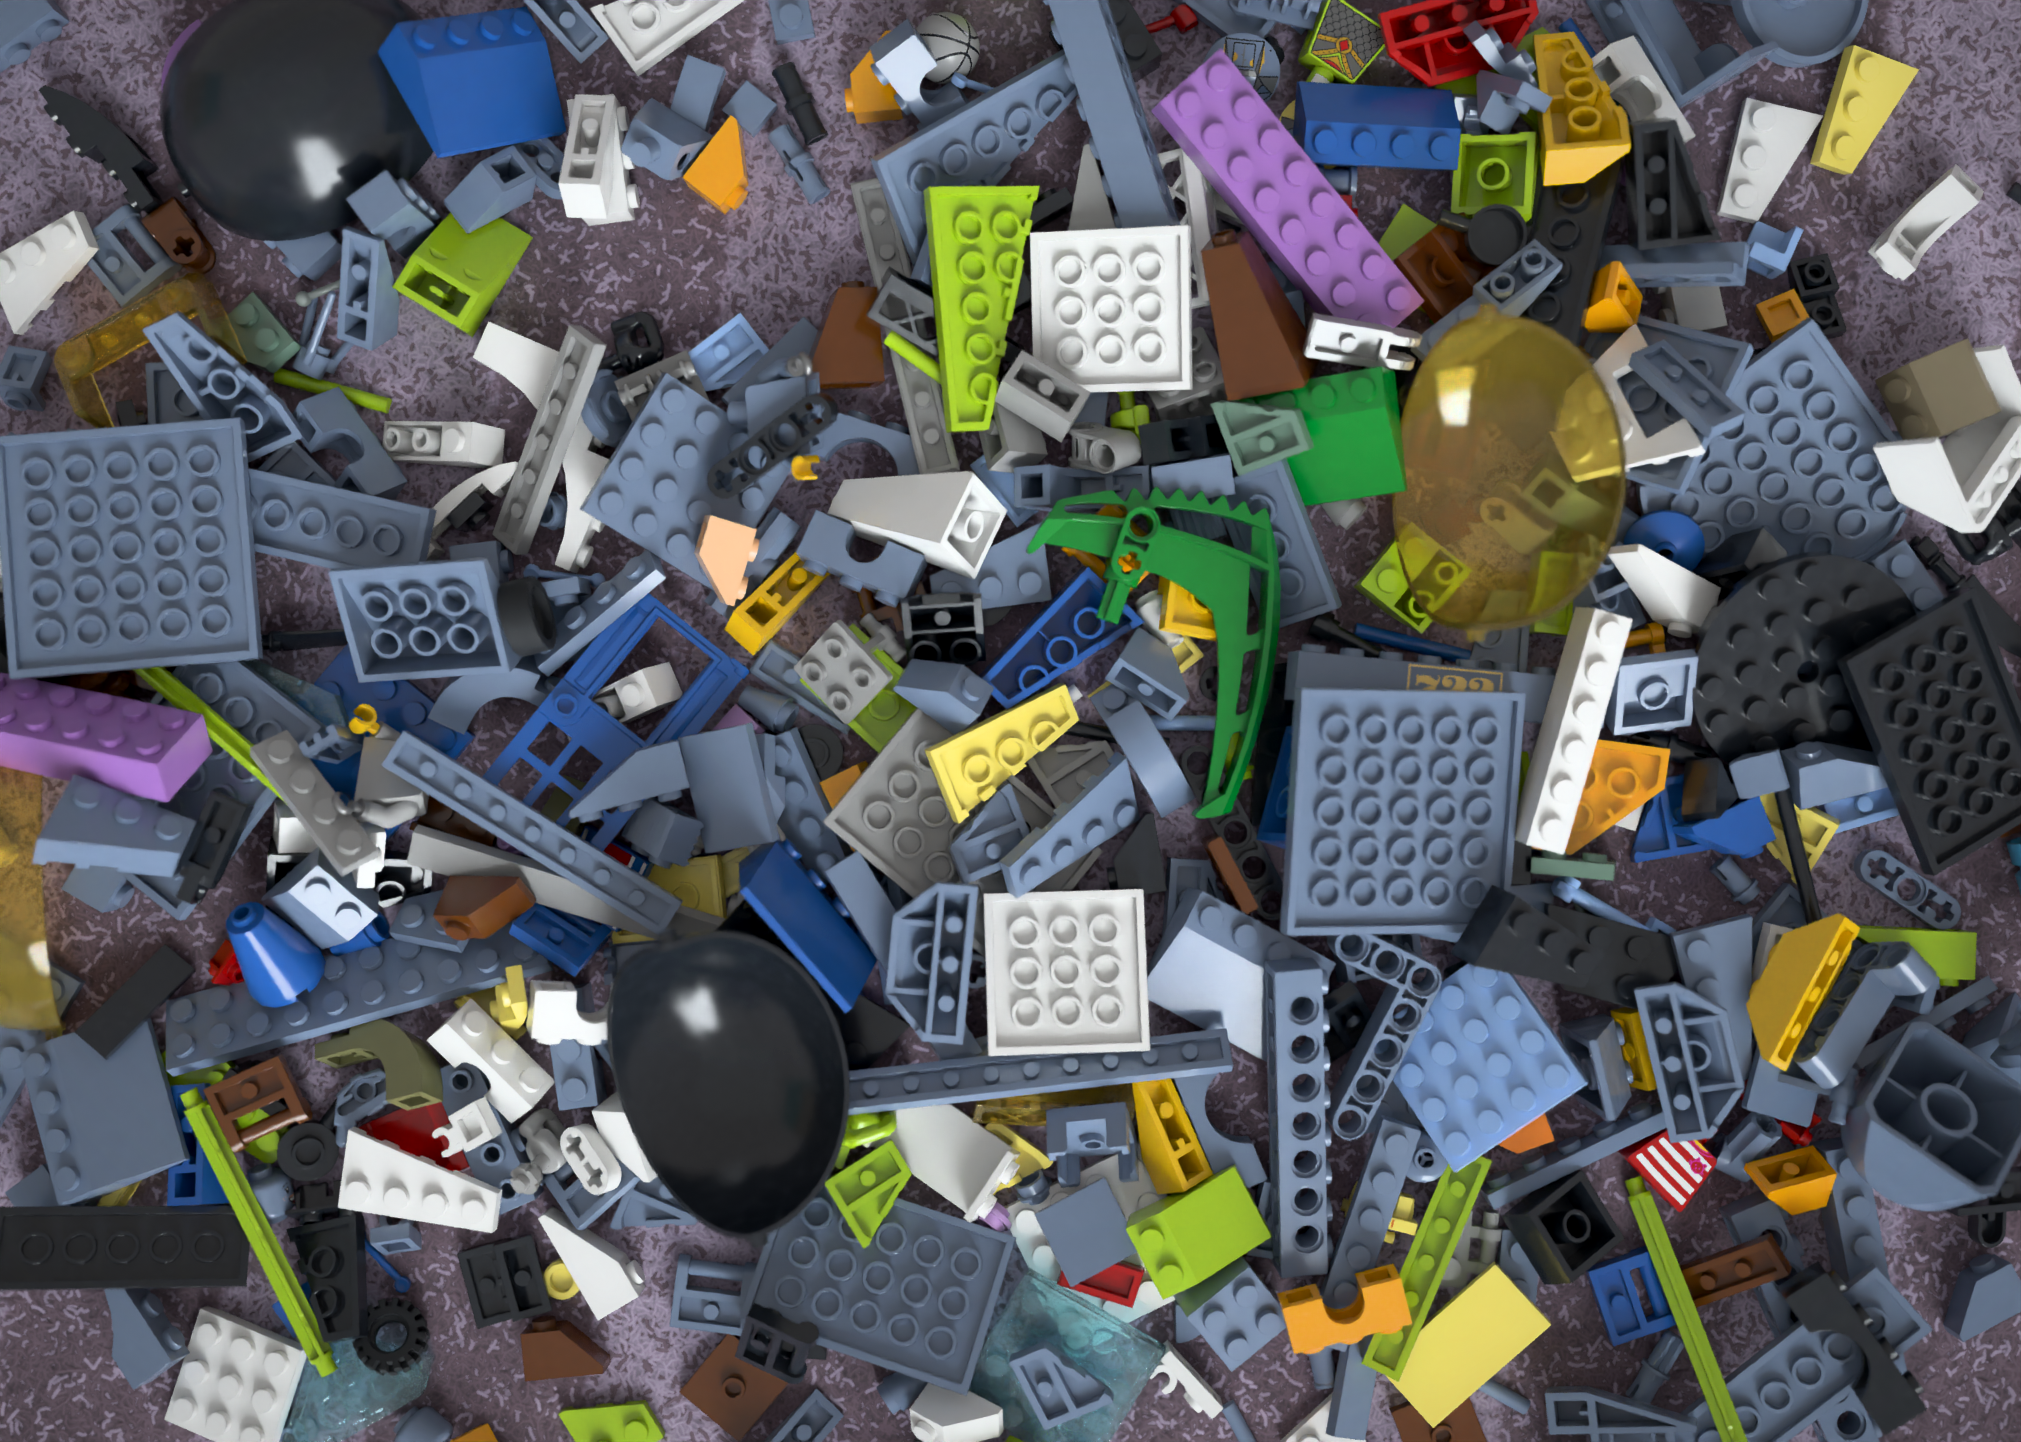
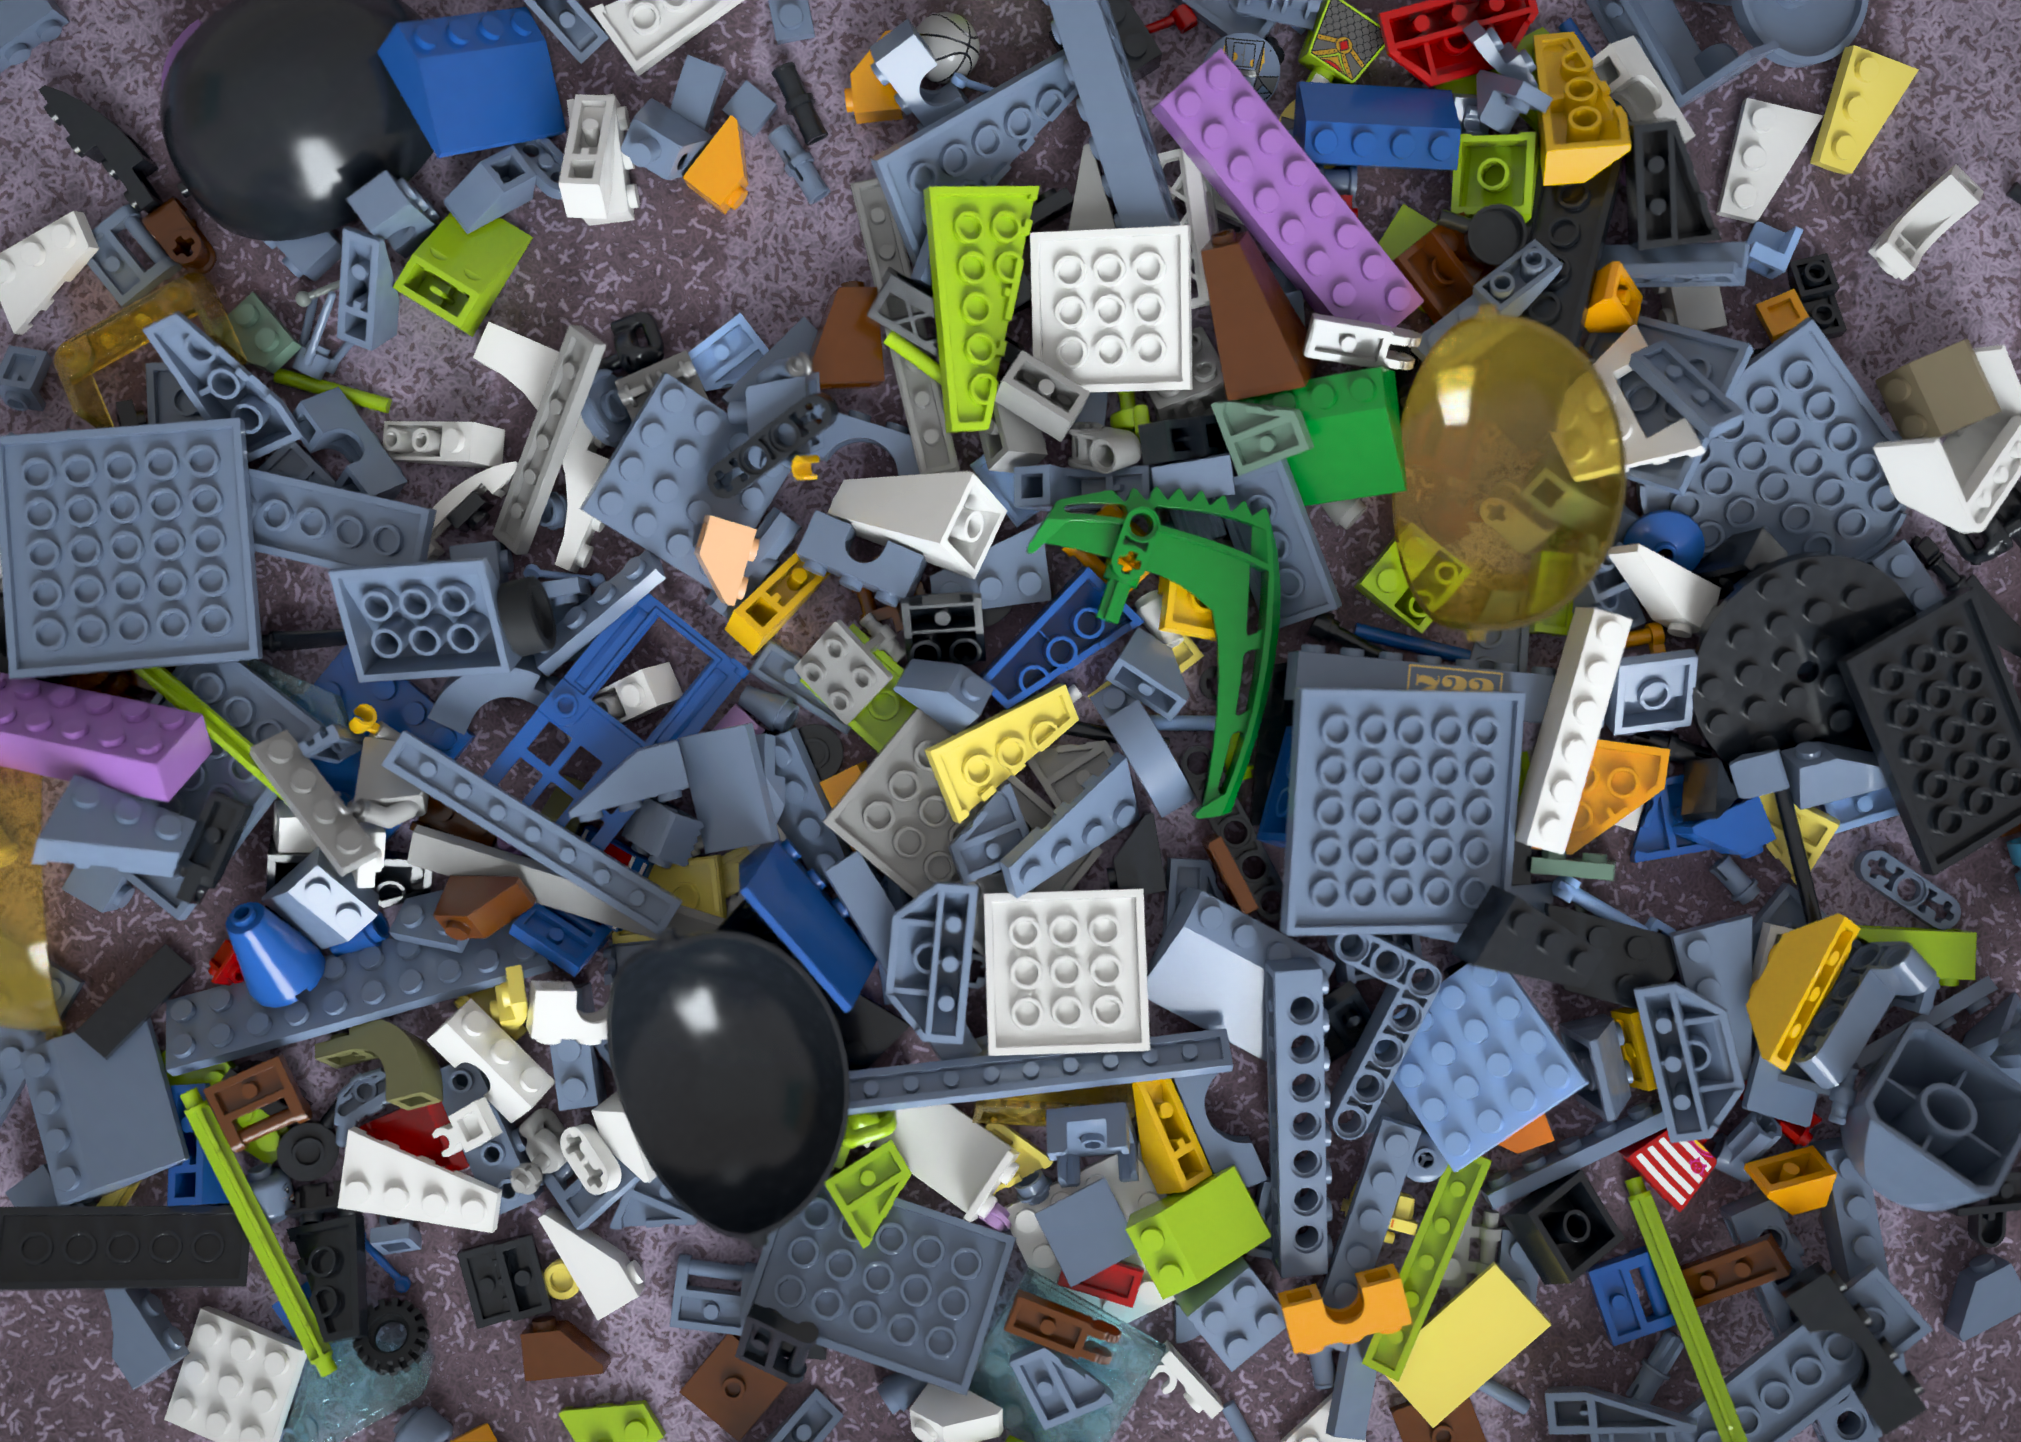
(1060, 1328): none -> reddish brown hinge

